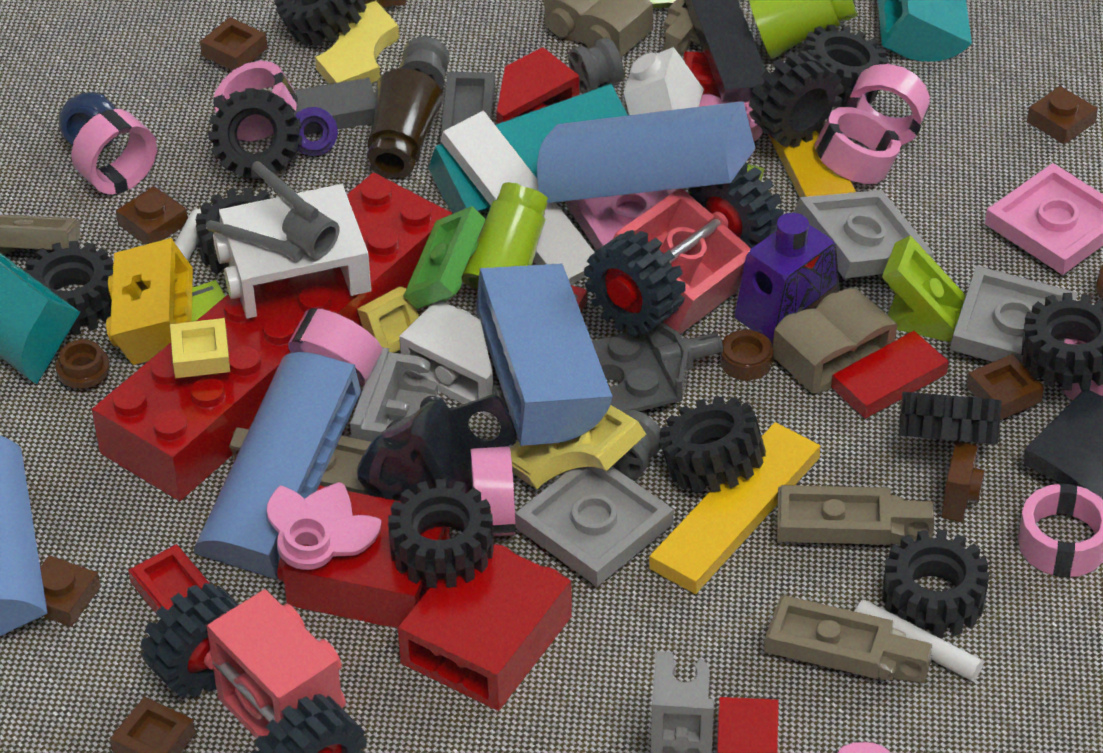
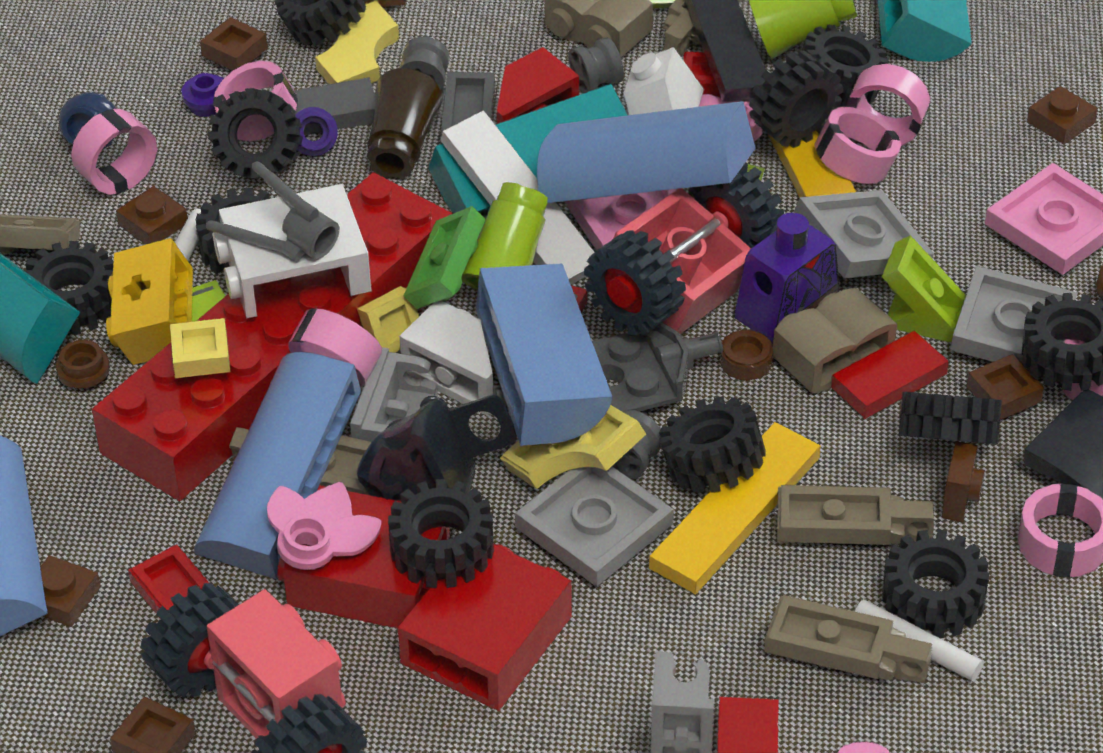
(199, 93): none -> dark purple plate
(494, 479): bright pink piece -> none

